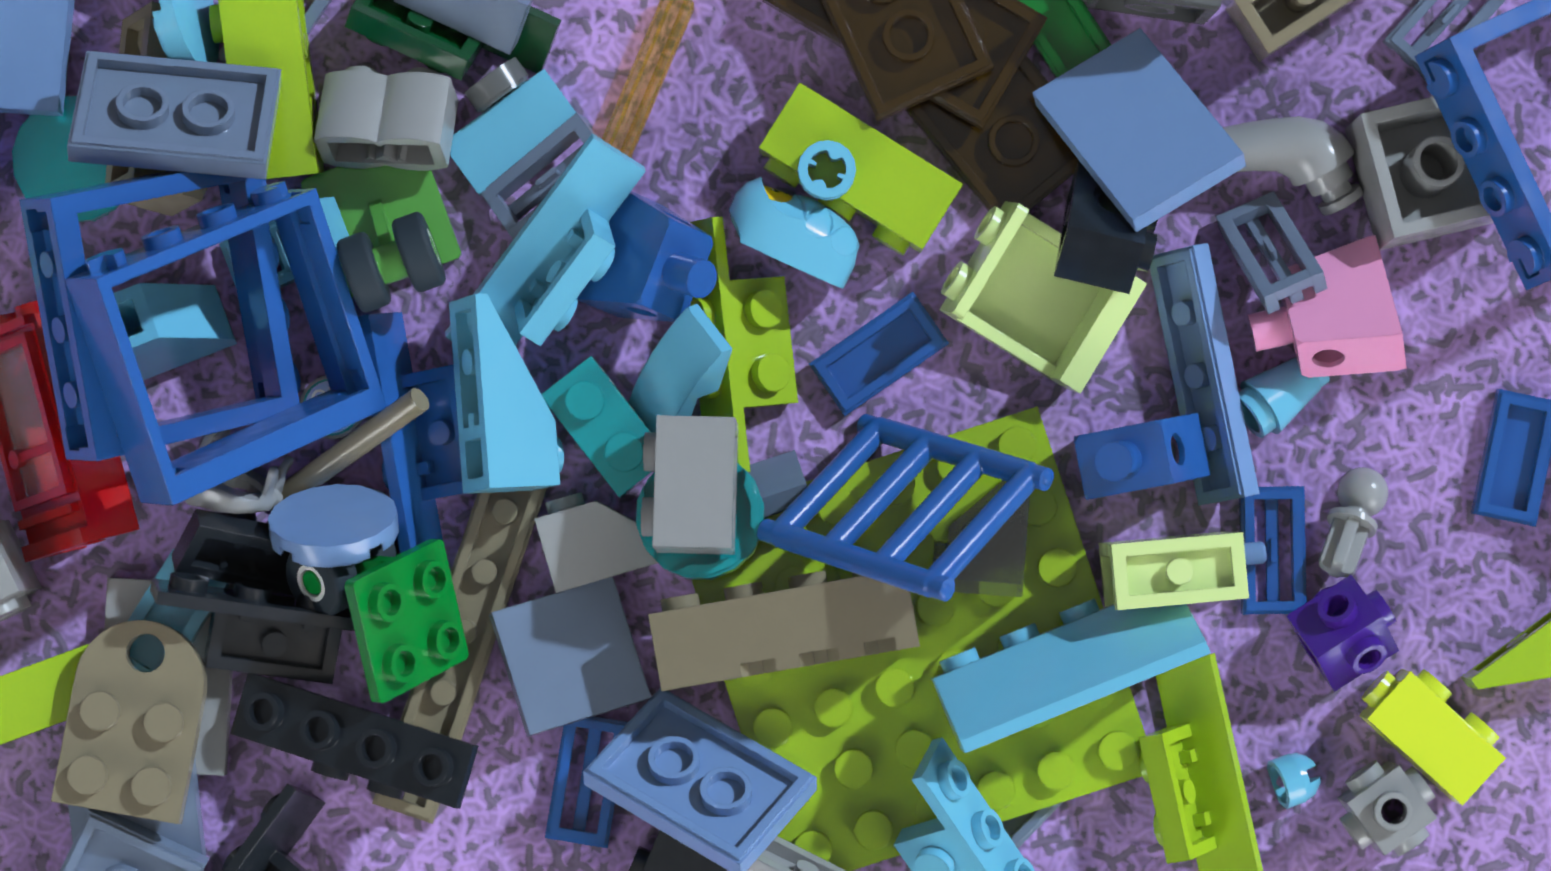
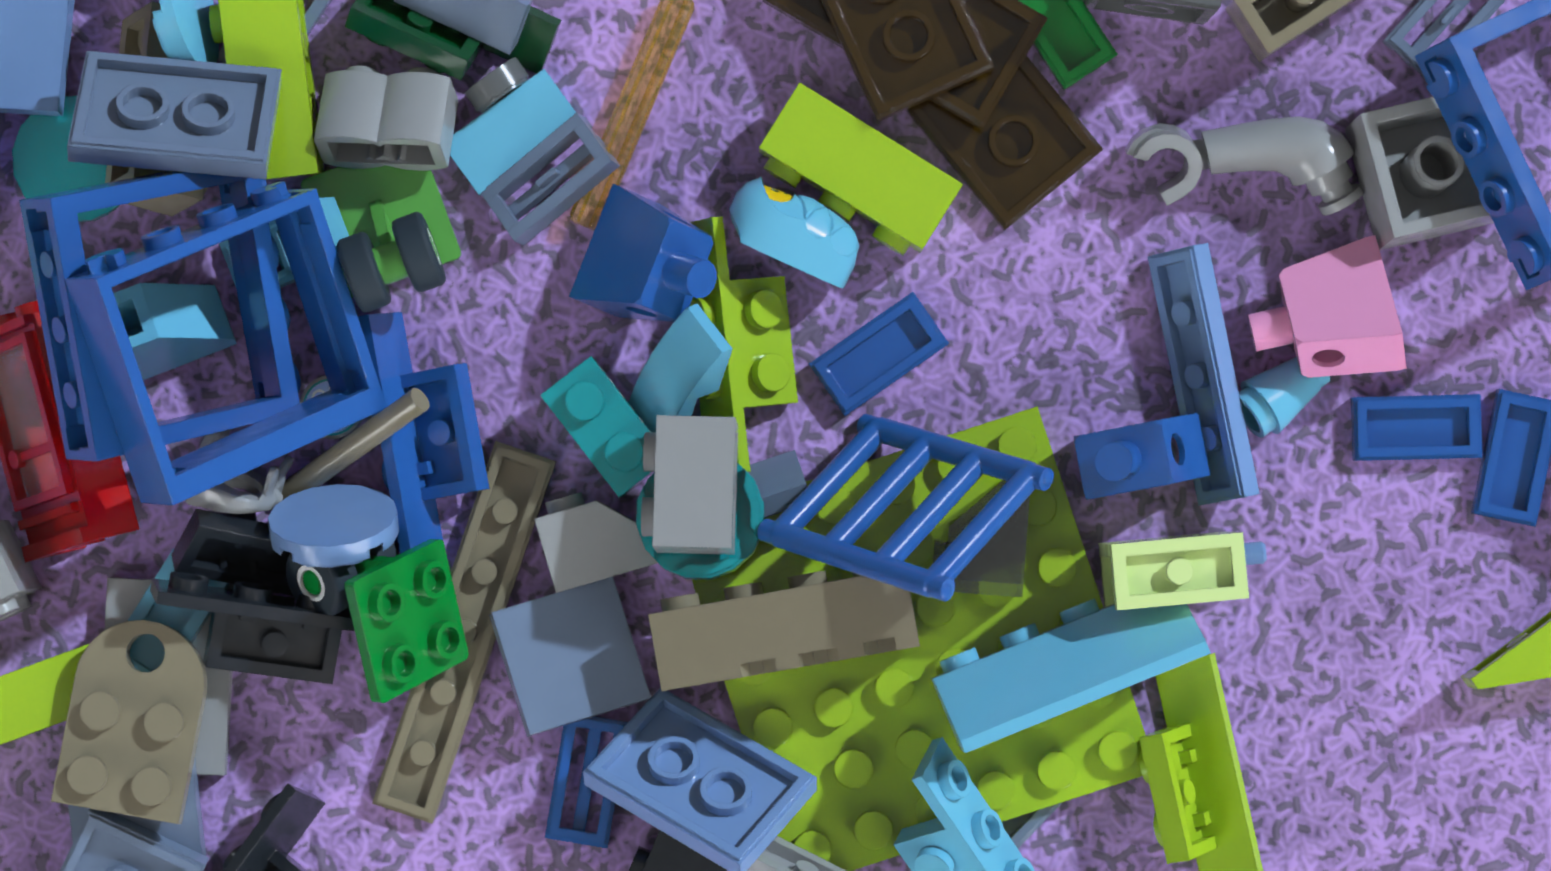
(354, 741): black bracket -> none
(502, 417): medium azure slope -> none
(561, 244): medium azure bracket -> none
(835, 153): medium azure bush -> none
(1027, 311): yellowish green panel -> none
(1097, 240): black brick -> none
(1139, 129): medium blue tile -> none
(1288, 284): sand blue tile -> none
(1296, 782): medium azure hinge -> none
(1298, 549): blue tile -> none
(1345, 631): dark purple brick -> none
(1361, 495): light grey axle -> none
(1364, 800): light grey brick -> none
(1416, 427): none -> blue tile
(1430, 734): neon yellow brick -> none

